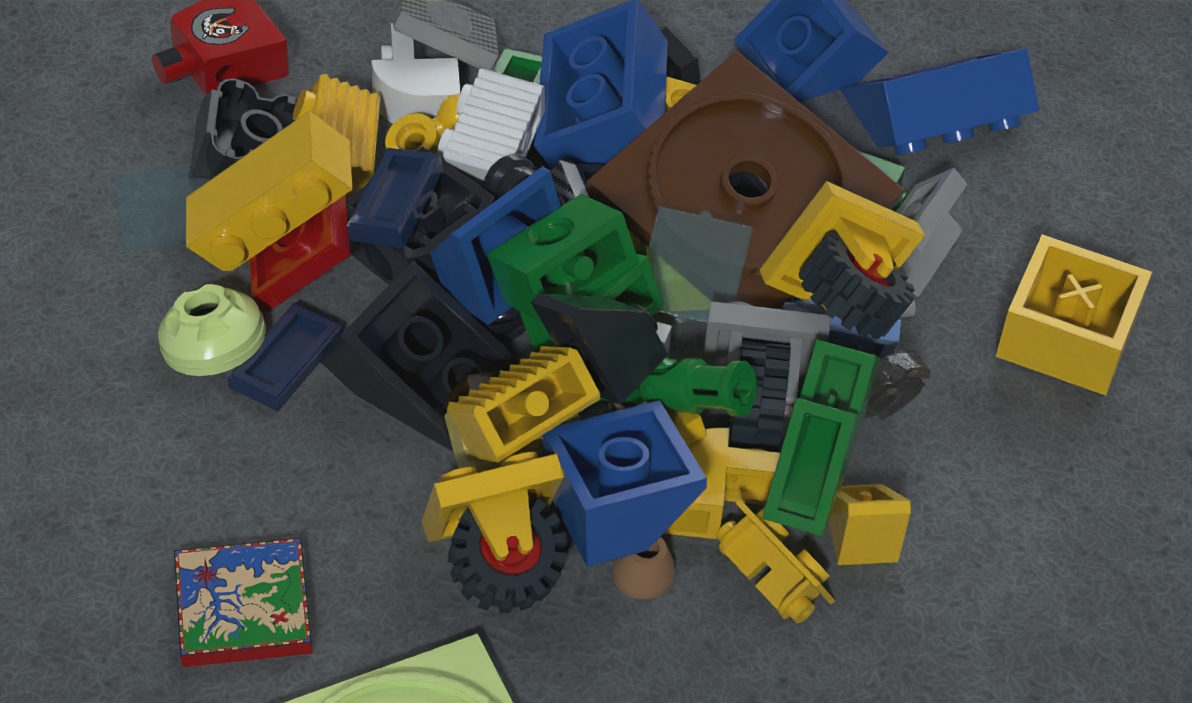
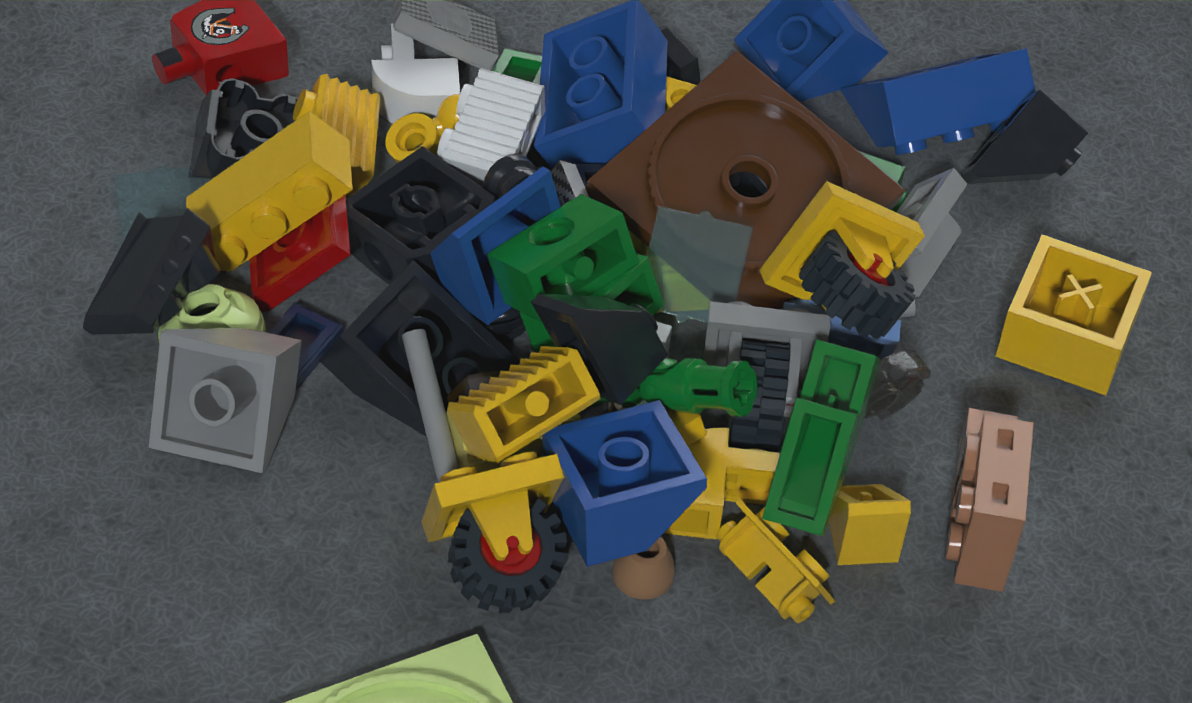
(153, 274): none -> black slope
(223, 394): none -> light grey slope
(242, 602): tile -> none
(395, 198): dark blue tile -> none
(430, 402): none -> light grey bar
(989, 498): none -> nougat piece
(1028, 145): none -> black slope

